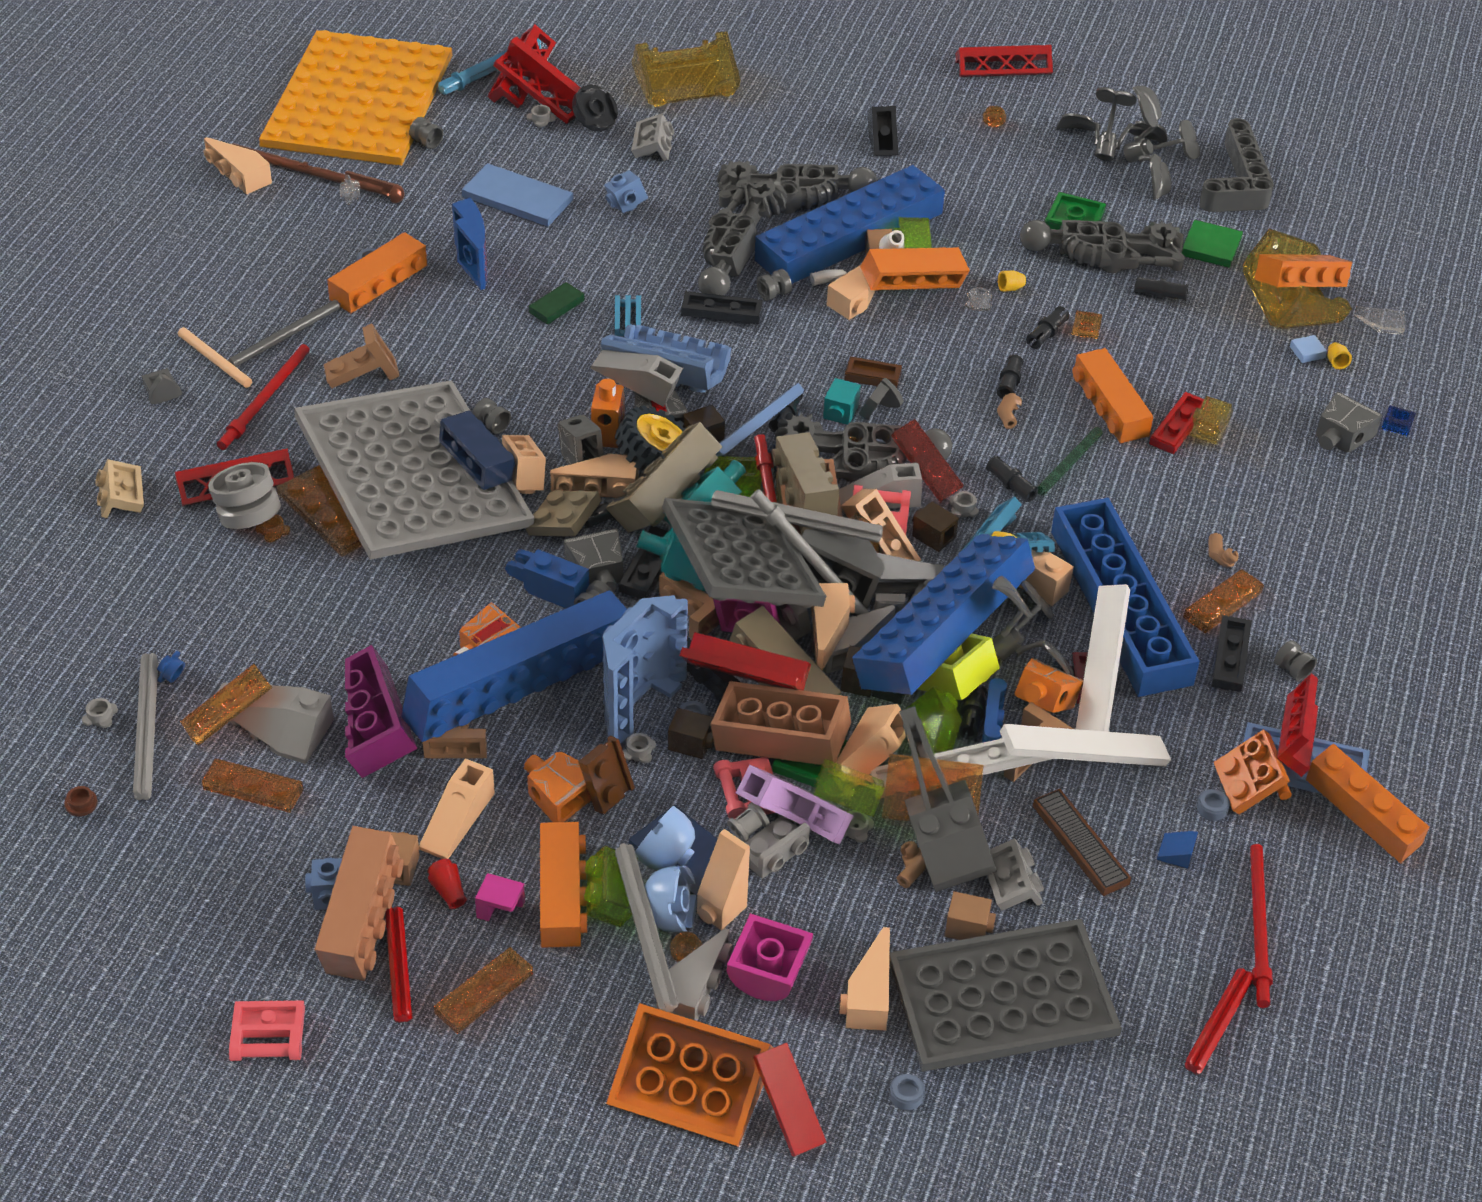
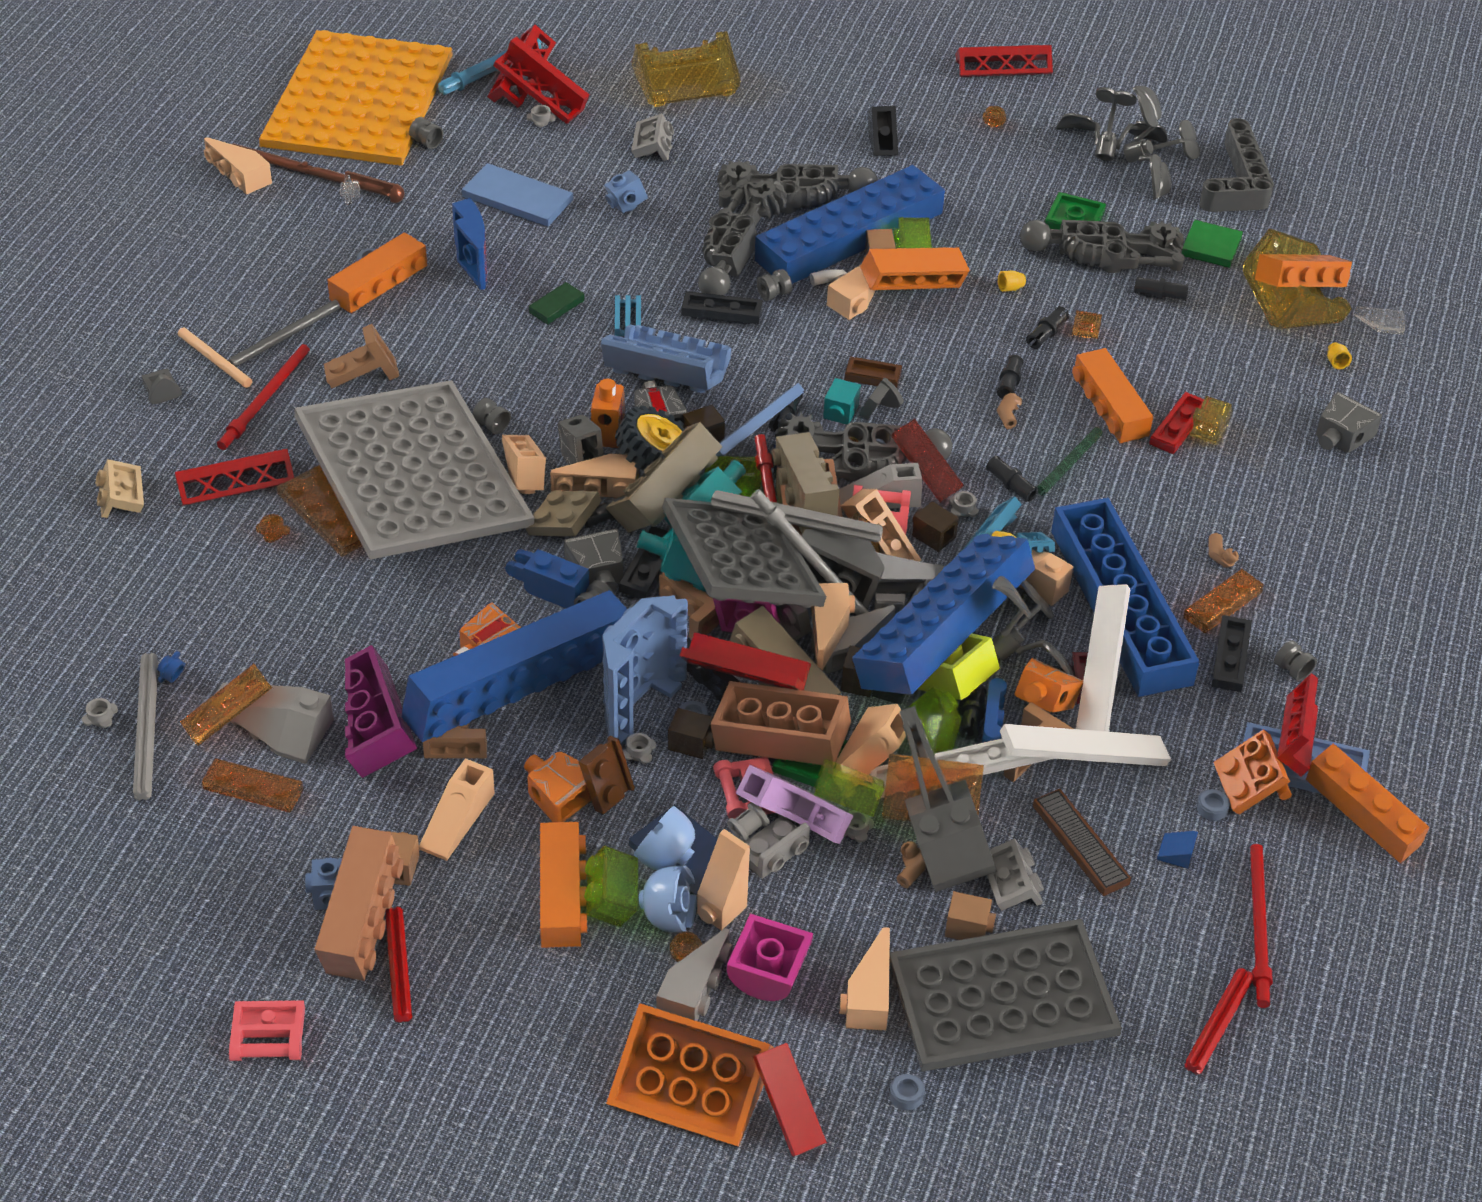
(80, 801): copper plate -> none
(244, 495): light grey wheel -> none
(446, 880): red cone -> none
(476, 449): dark blue brick -> none
(483, 990): clear orange plate -> none
(500, 894): dark pink panel -> none
(594, 108): black tile -> none
(642, 373): light grey slope -> none
(646, 928): light grey axle -> none
(893, 240): white cone -> none
(979, 299): clear plate -> none
(1308, 349): light blue tile -> none
(1398, 420): clear blue tile -> none

